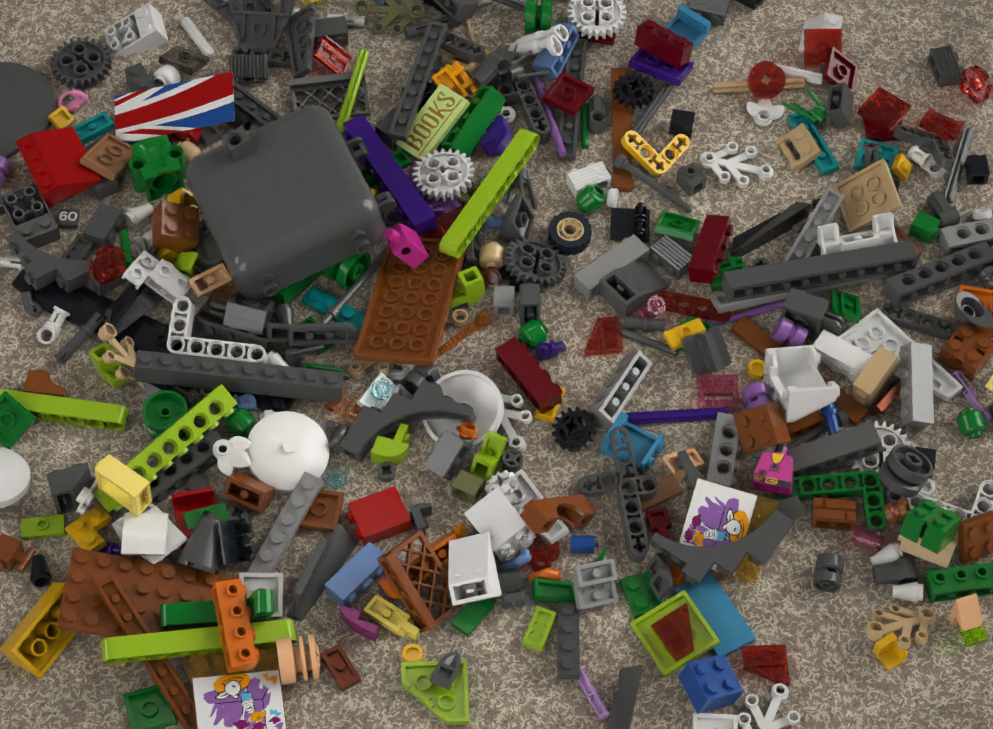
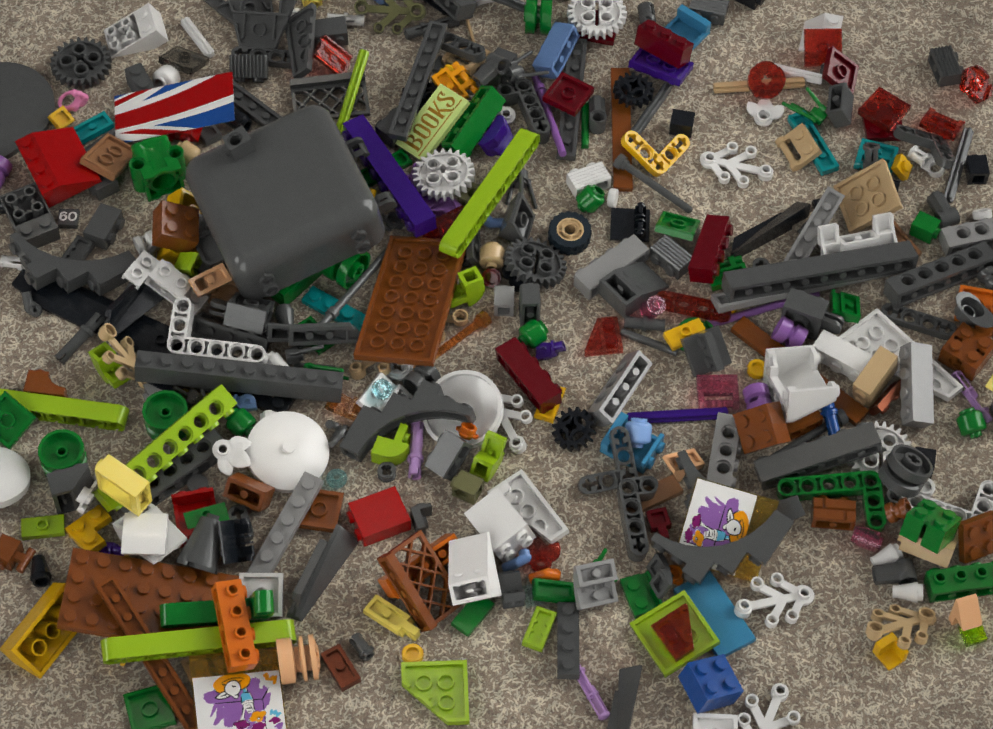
(54, 325): white connector -> none
(61, 450): none -> green wheel
(116, 267): clear red plate -> none
(125, 246): green tile -> none
(137, 215): white cone -> none
(353, 620): magenta slope -> none
(355, 576): medium blue brick -> none
(365, 651): none -> dark grey pin
(406, 244): dark pink torso -> none
(415, 456): none -> lavender pin
(446, 670): dark grey plate -> none
(459, 530): light orange plate -> none
(506, 477): white gear -> none
(513, 456): dark grey wheel -> none
(537, 41): white piece -> none
(543, 513): dark orange arch -> none
(582, 544): blue piece -> none
(639, 432): none -> light blue head
(646, 11): none -> dark grey hinge
(691, 179): dark grey brick -> none
(767, 662): clear red wing -> none
(774, 472): dark pink torso -> none
(776, 599): none -> white plant
(828, 572): dark grey wheel -> none

